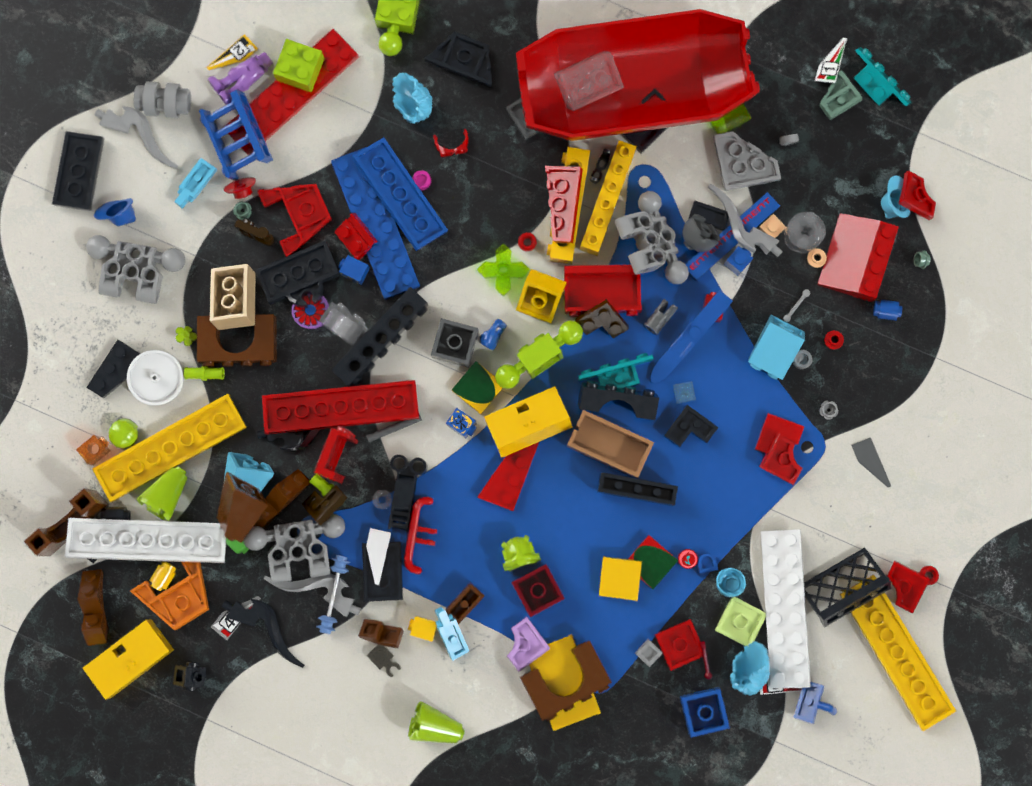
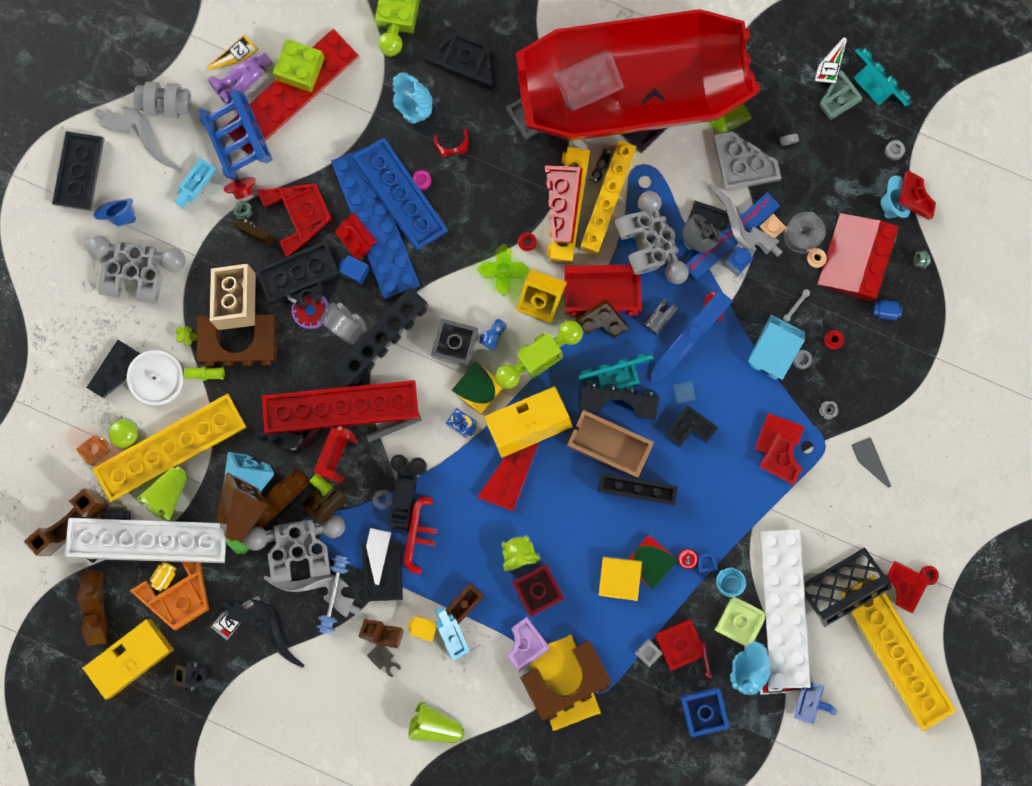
(894, 150): none -> light grey tile

